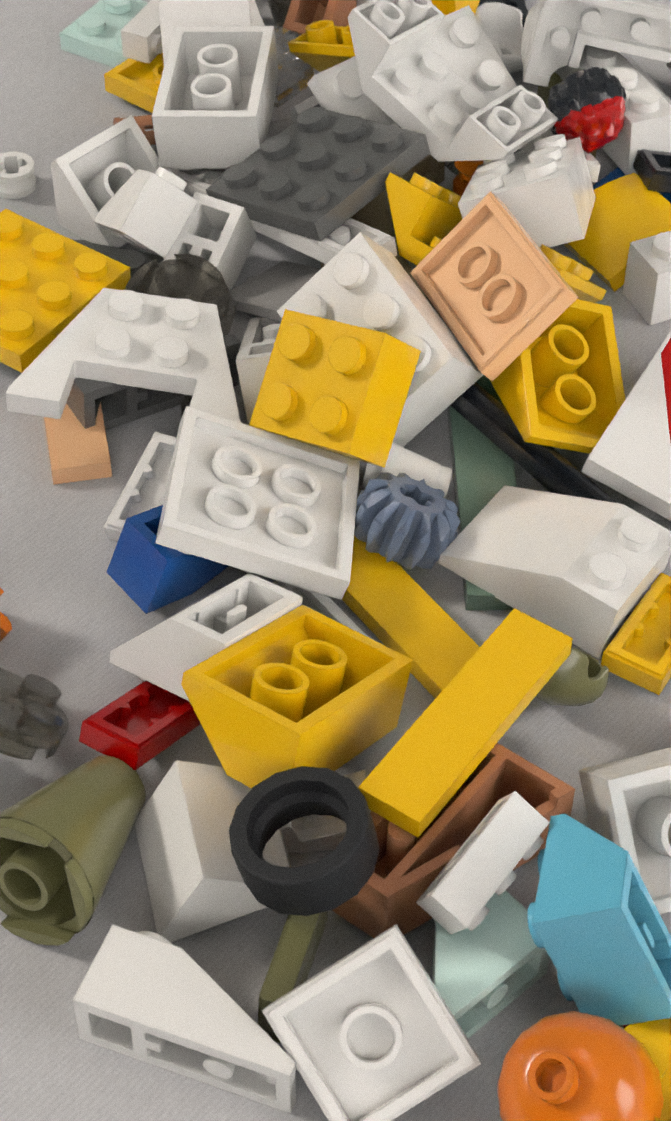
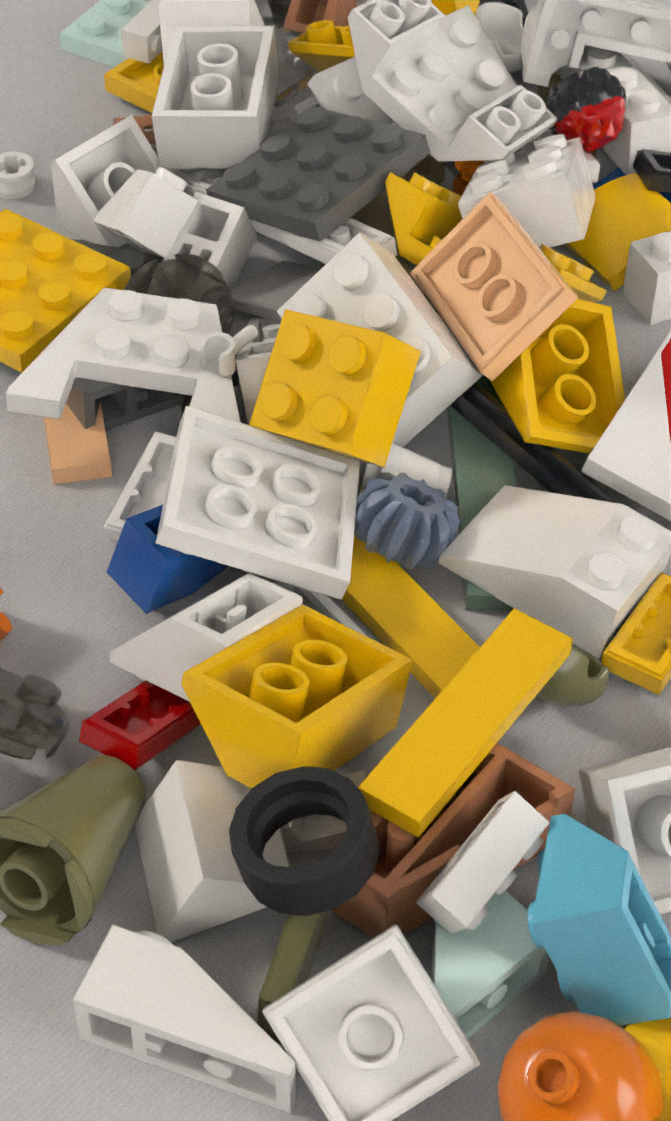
(224, 347): none -> white hand

